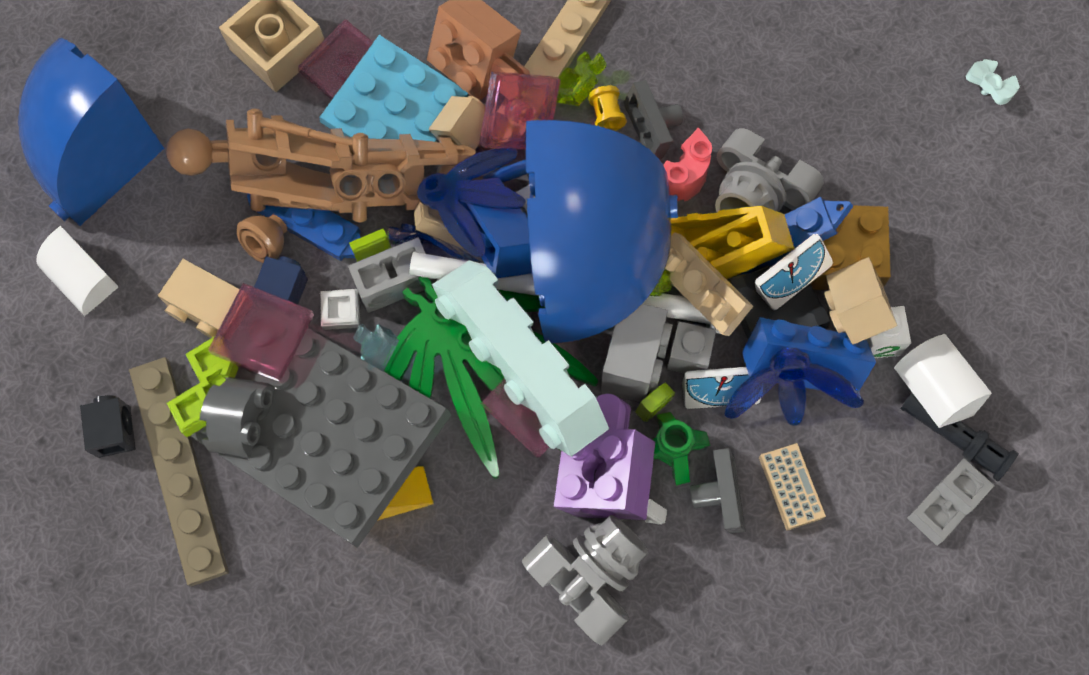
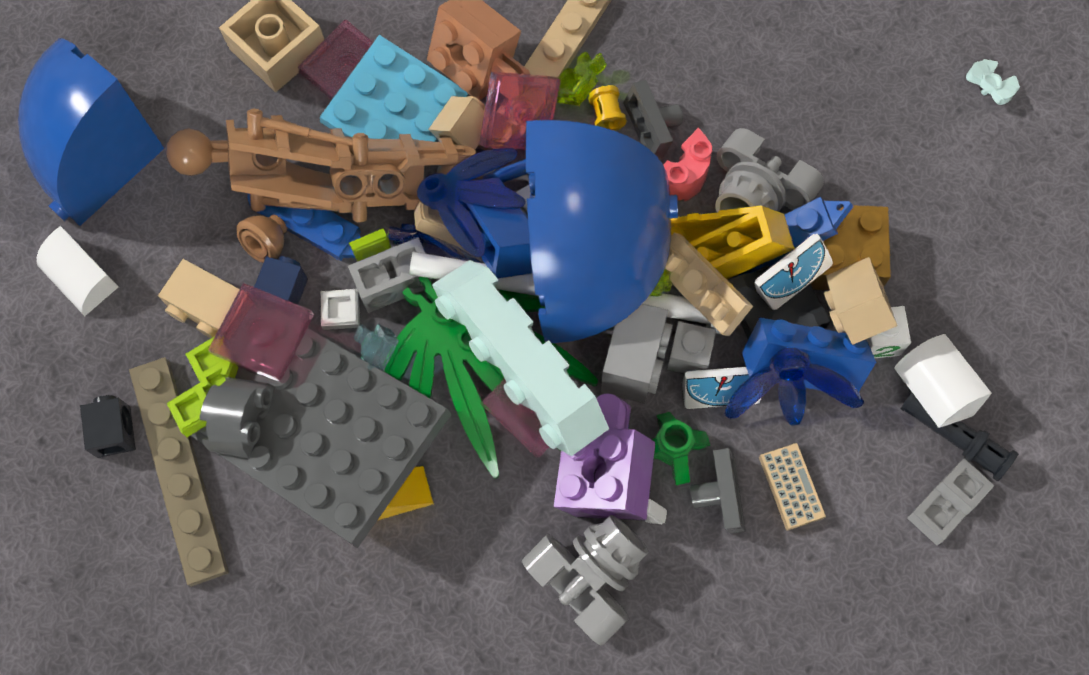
(655, 402): lime tile -> none

